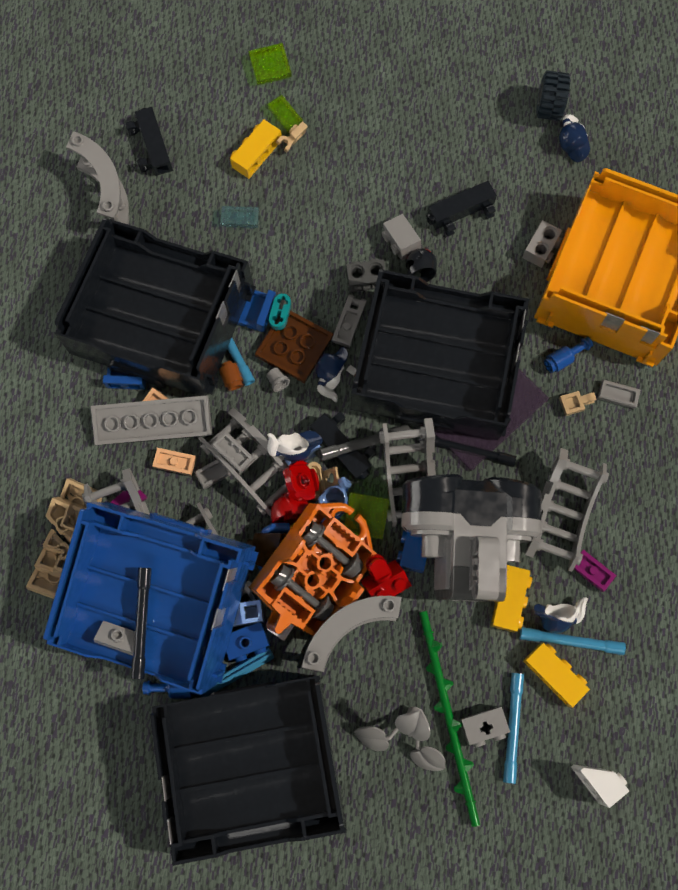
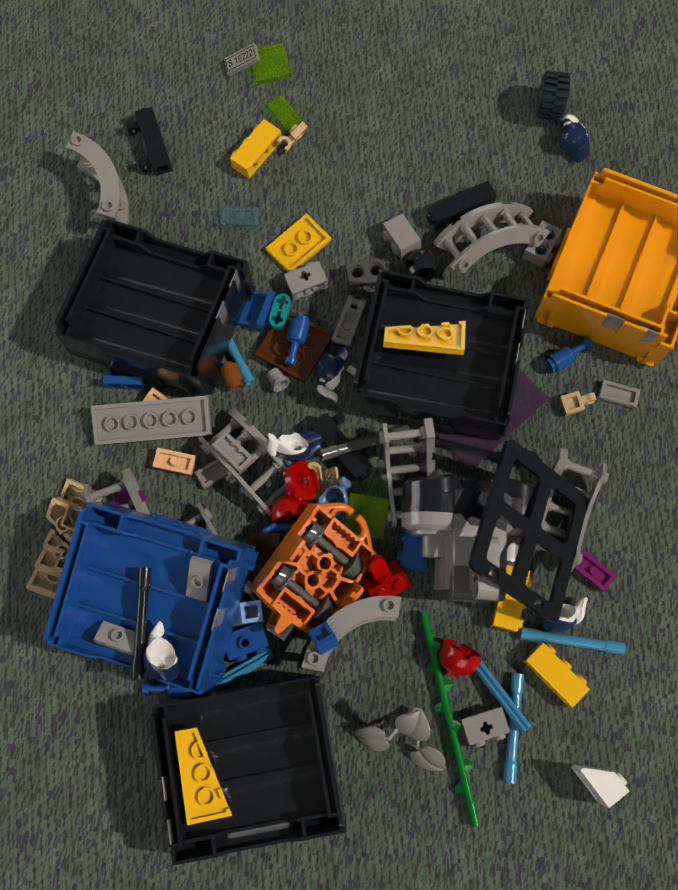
(160, 656): none -> white hair
(199, 578): none -> light grey plate
(199, 783): none -> yellow wing
(242, 59): none -> light grey tile
(296, 335): none -> blue piece
(298, 243): none -> yellow tile
(299, 287): none -> light grey brick
(323, 638): none -> blue slope
(438, 339): none -> yellow wing
(458, 659): none -> red cylinder
(502, 697): none -> dark azure axle
(513, 214): none -> light grey fence
(531, 531): none -> black window

